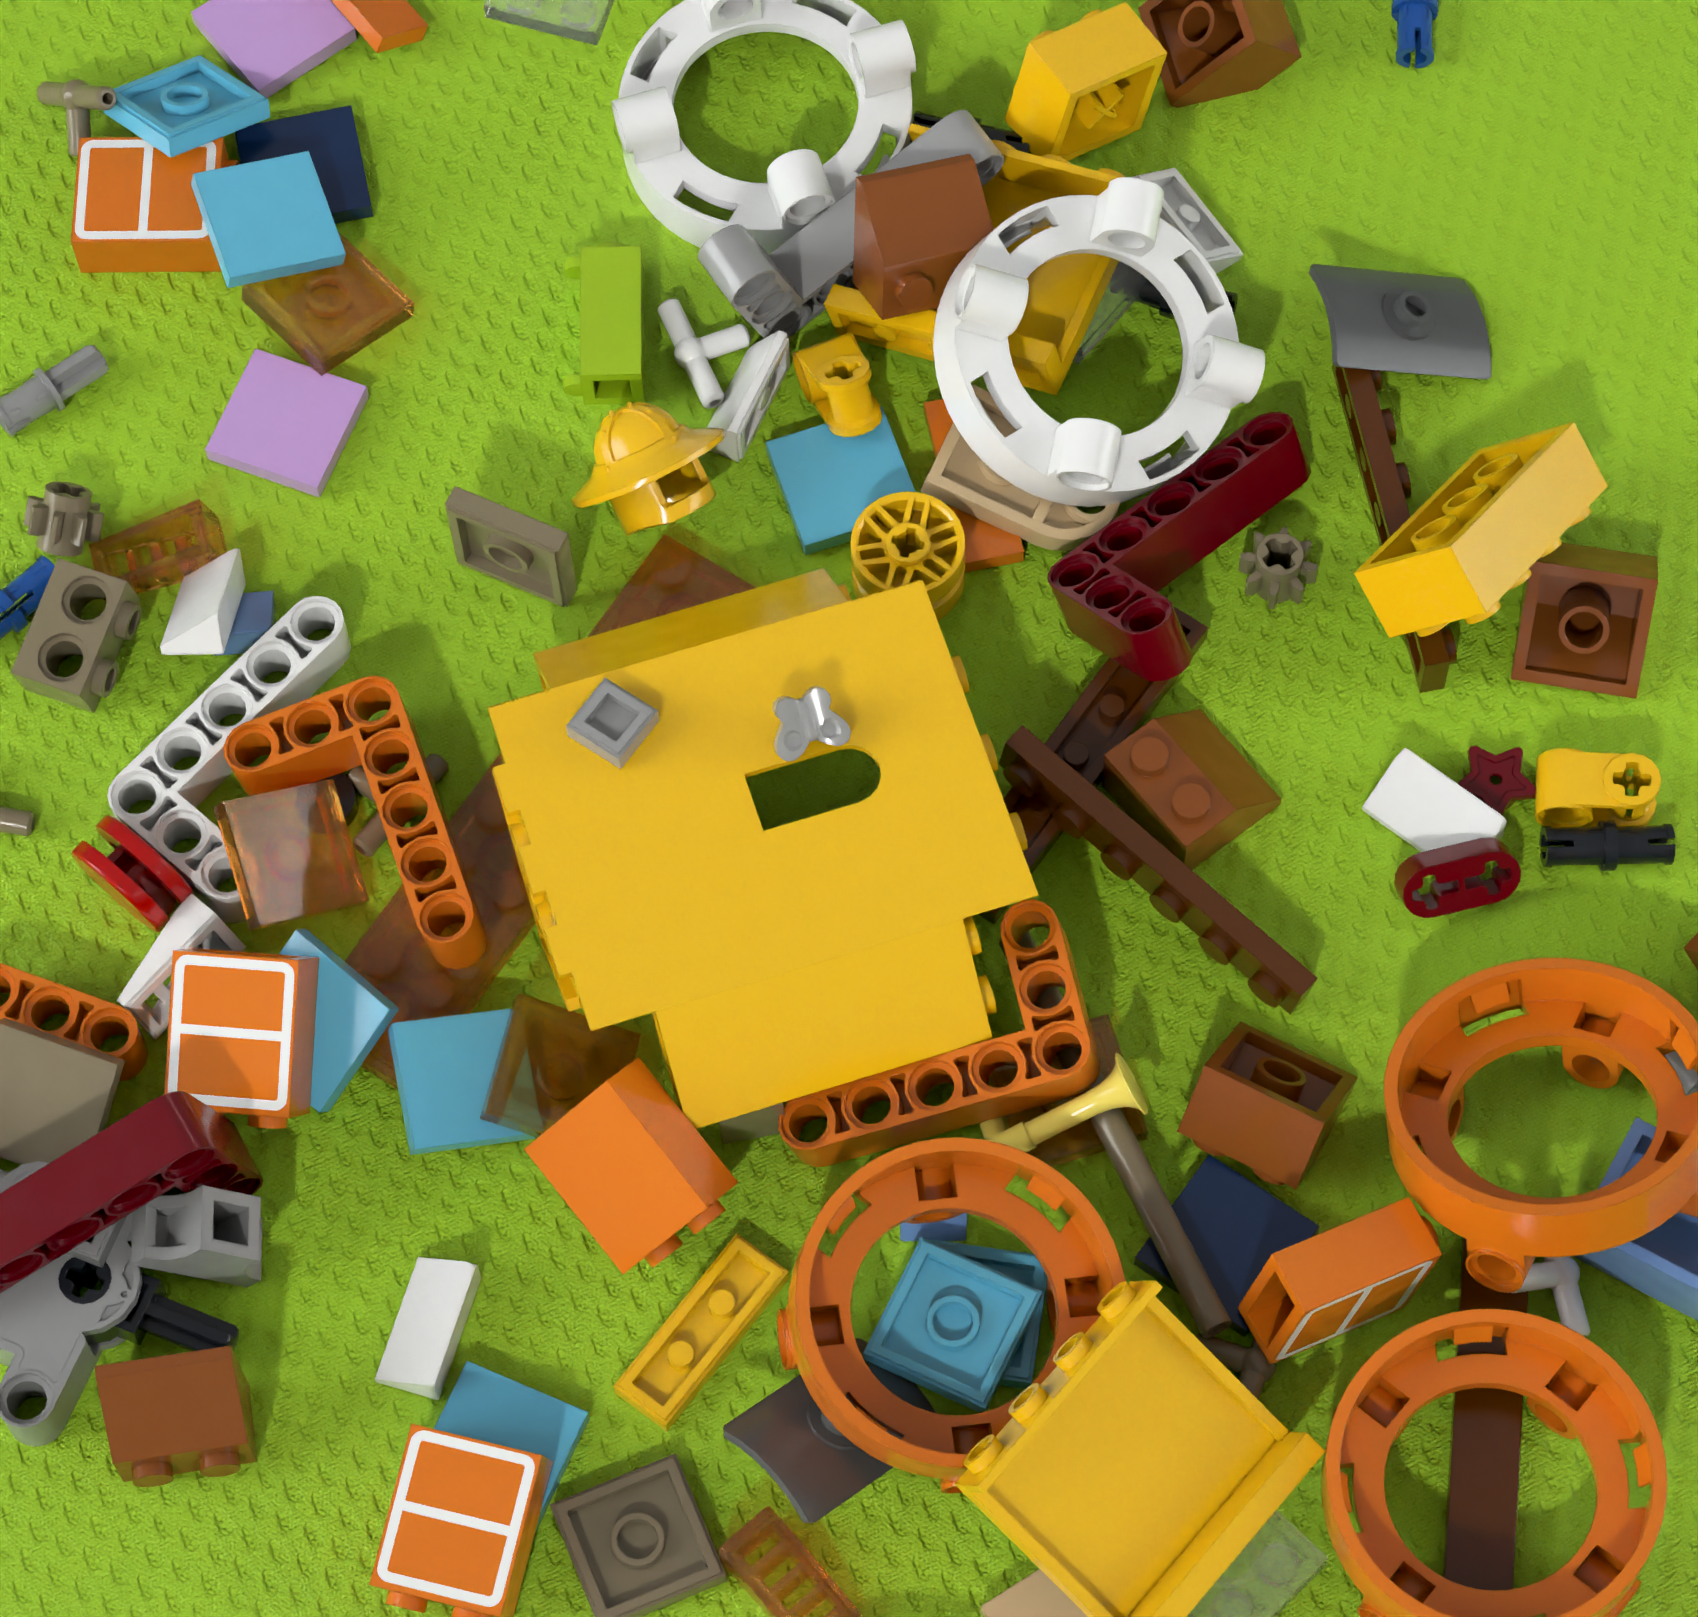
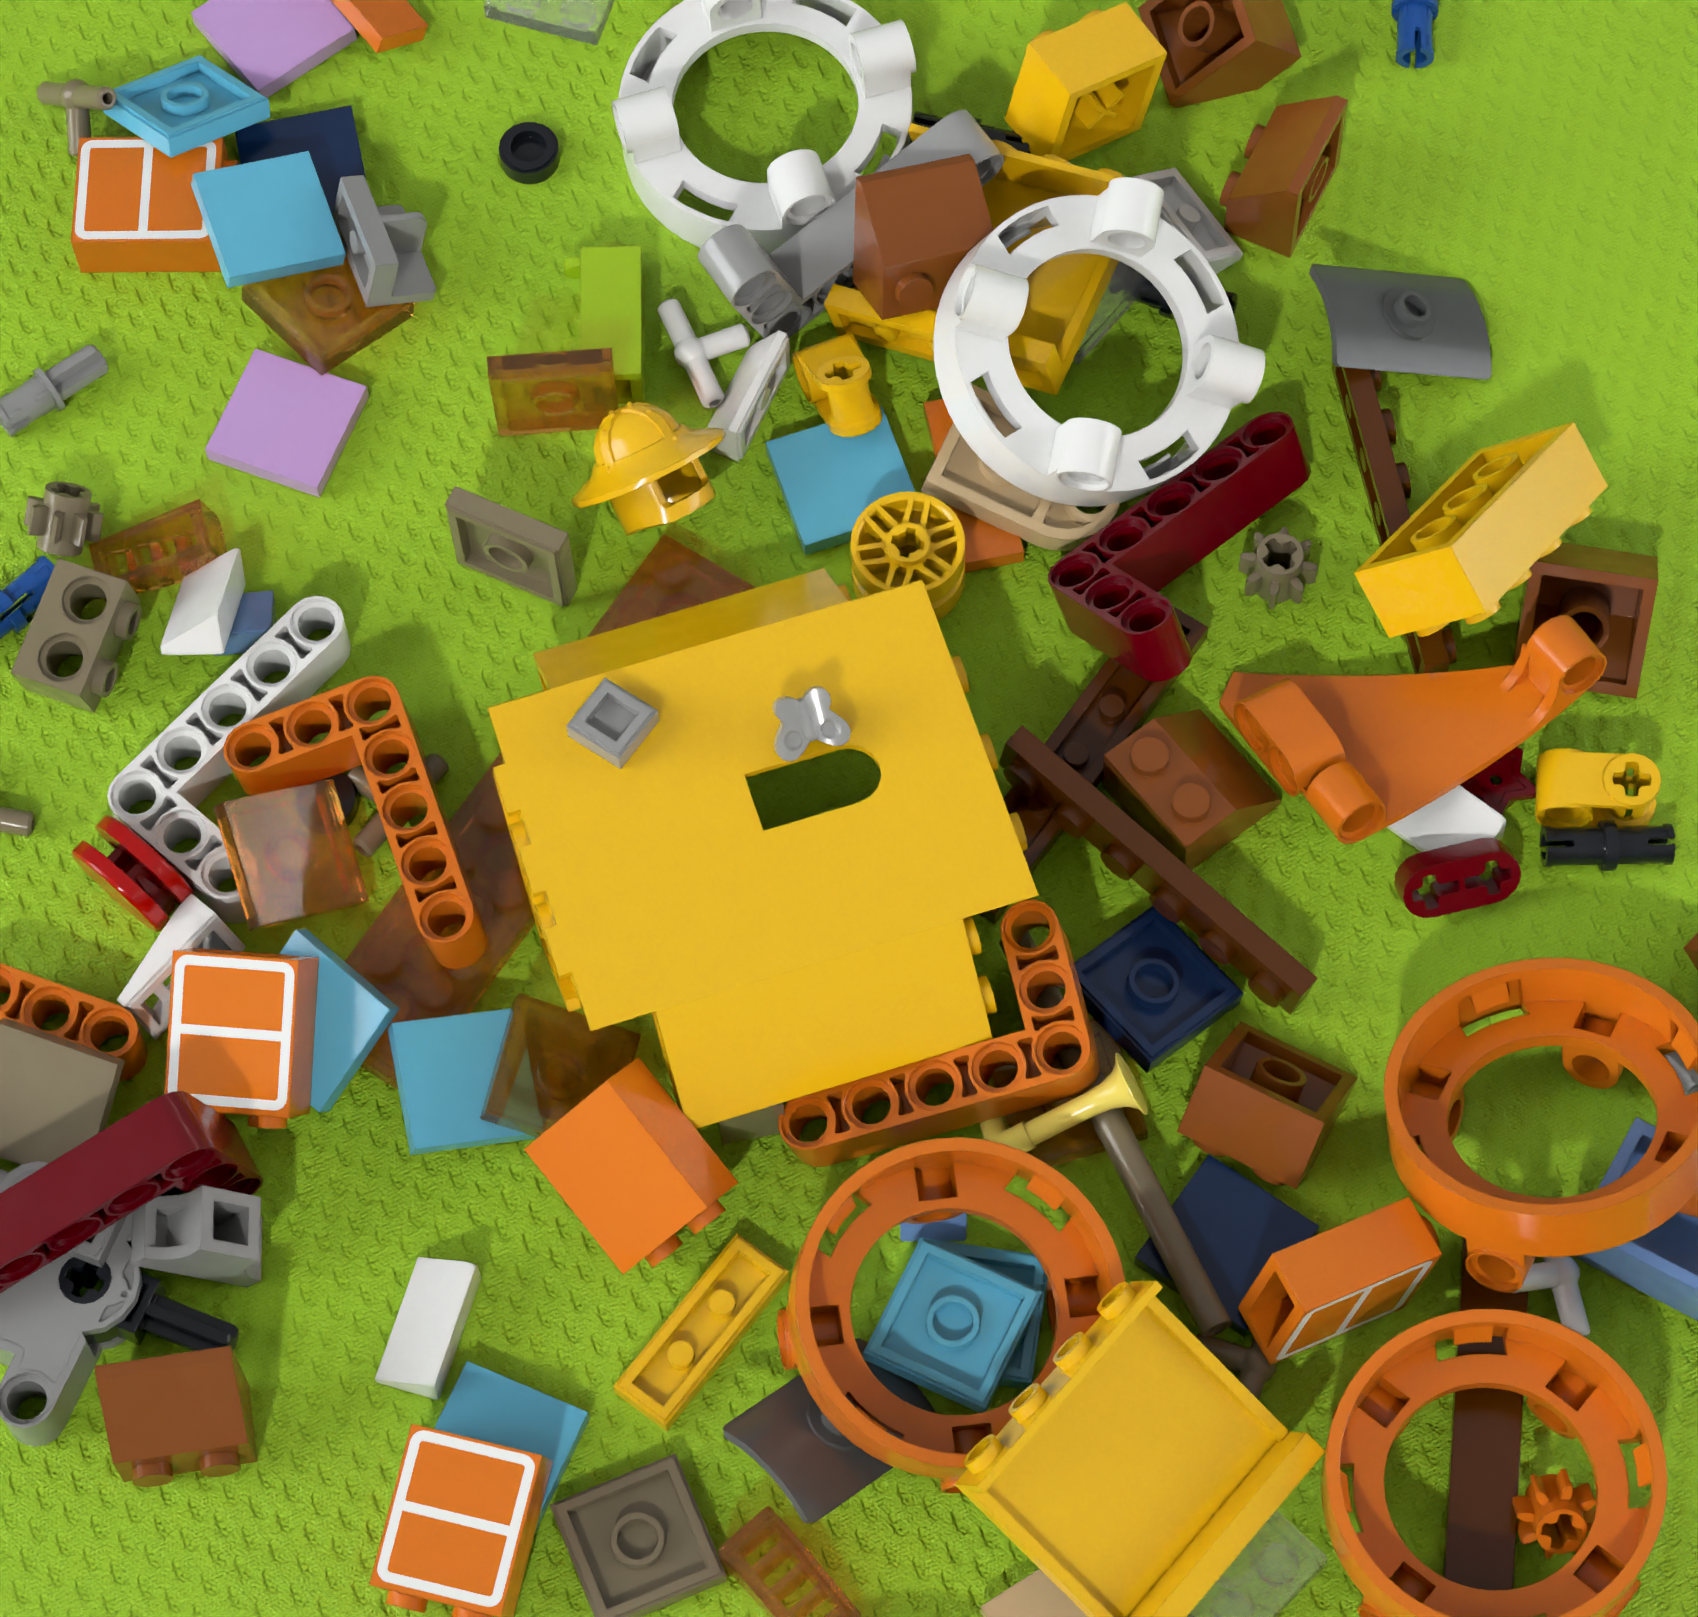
(382, 246): none -> light grey panel
(529, 153): none -> black tile
(552, 390): none -> clear orange tile
(1153, 988): none -> dark blue tile
(1285, 173): none -> dark orange slope
(1394, 743): none -> orange panel
(1554, 1513): none -> orange gear

